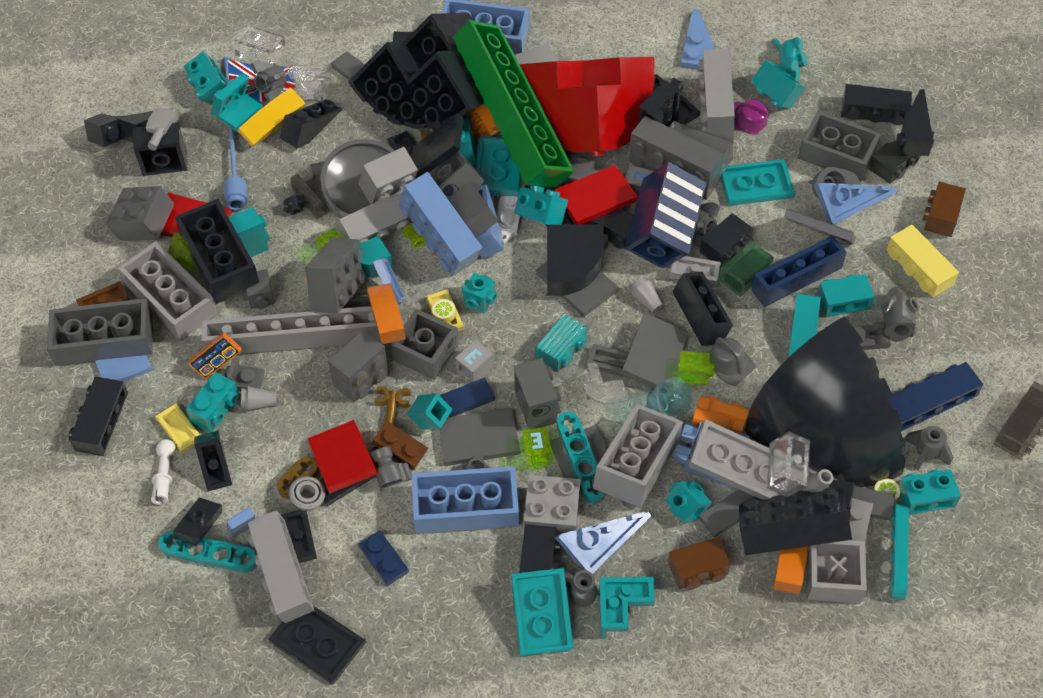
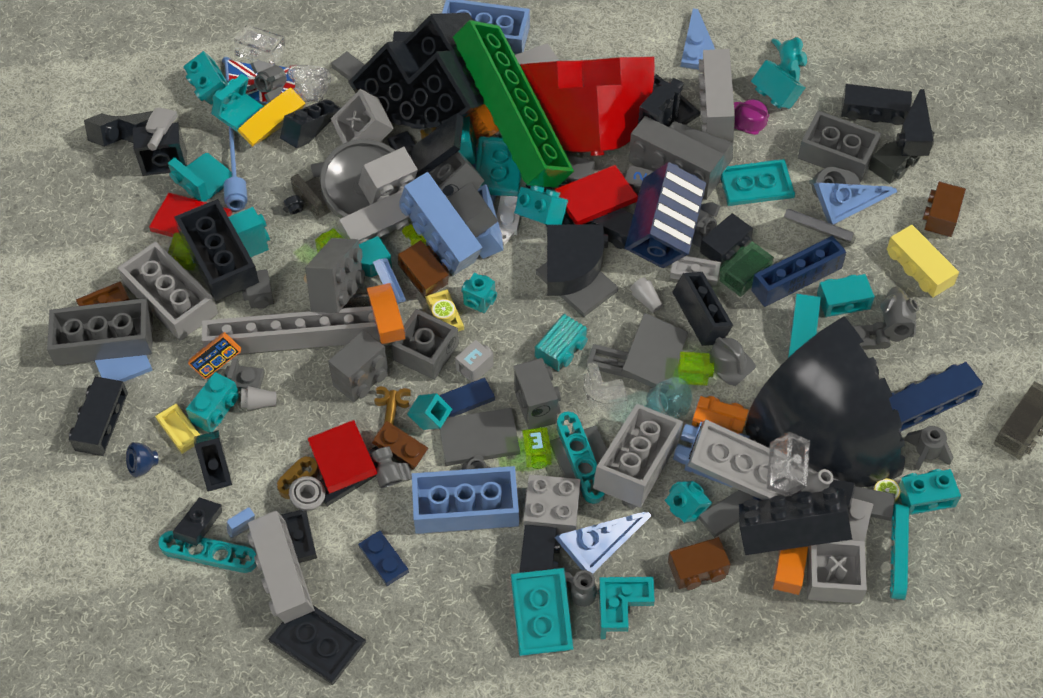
(140, 213): dark grey brick -> none
(140, 459): none -> dark blue brick
(165, 449): white pin -> none
(201, 177): none -> teal bracket
(362, 119): none -> light grey brick
(423, 268): none -> reddish brown brick

